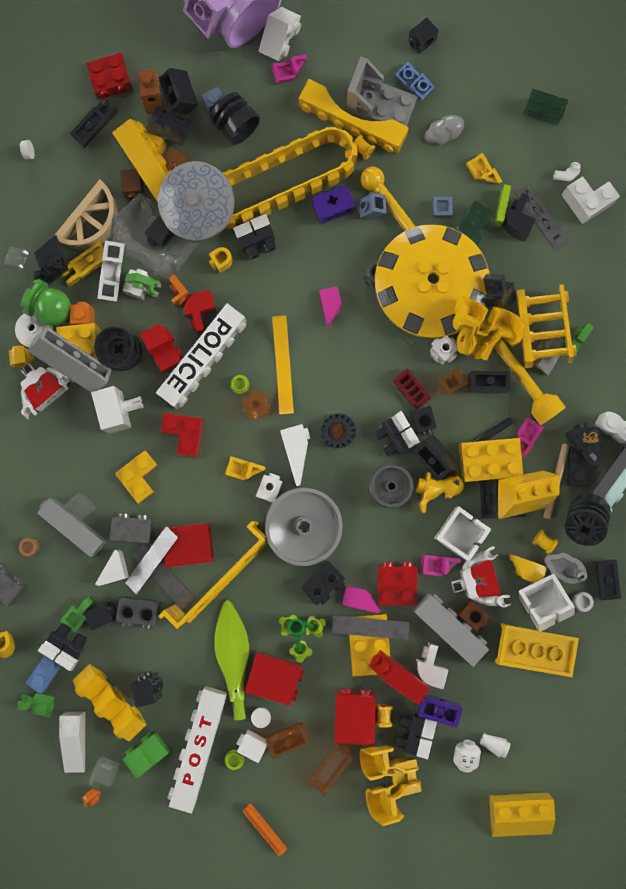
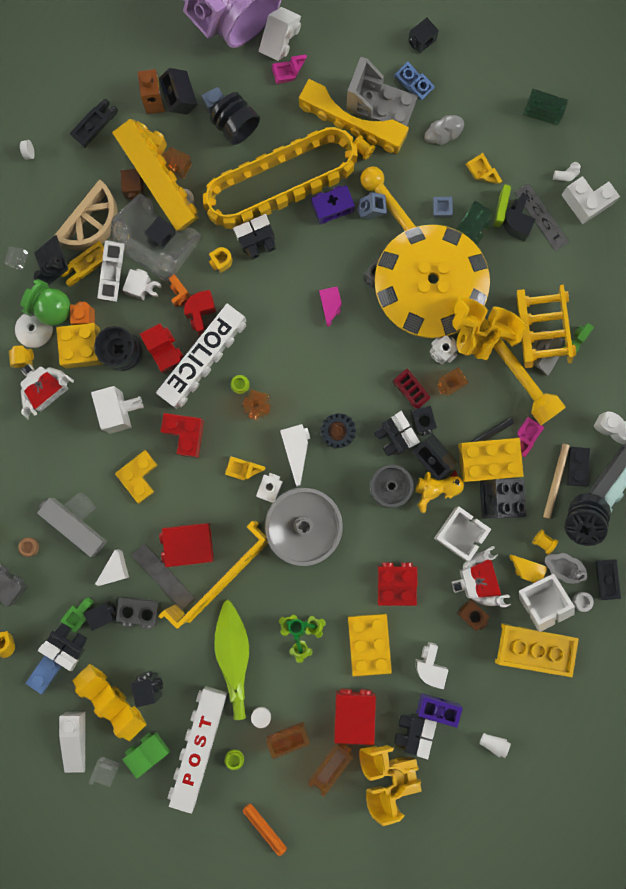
(40, 704): bright green plate -> none
(72, 362): light grey brick -> none
(91, 798): orange plate -> none
(109, 76): red plate -> none
(132, 529): flat silver brick -> none
(140, 281): bright green plate -> none
(151, 560): sticker -> none
(169, 125): black brick -> none
(196, 201): light grey dish -> none
(251, 745): white brick -> none
(274, 678): red brick -> none
(283, 364): yellow sticker -> none
(323, 583): black brick -> none
(359, 599): dark pink slope -> none
(370, 627): flat silver sticker -> none
(383, 715): yellow bush -> none
(399, 677): red brick -> none
(437, 564): dark pink slope -> none
(450, 629): light grey brick -> none
(467, 756): white head -> none
(488, 381): black brick -> none
(498, 291): black brick -> none
(522, 814): yellow slope -> none
(526, 493): yellow slope -> none
(587, 441): black rock -> none

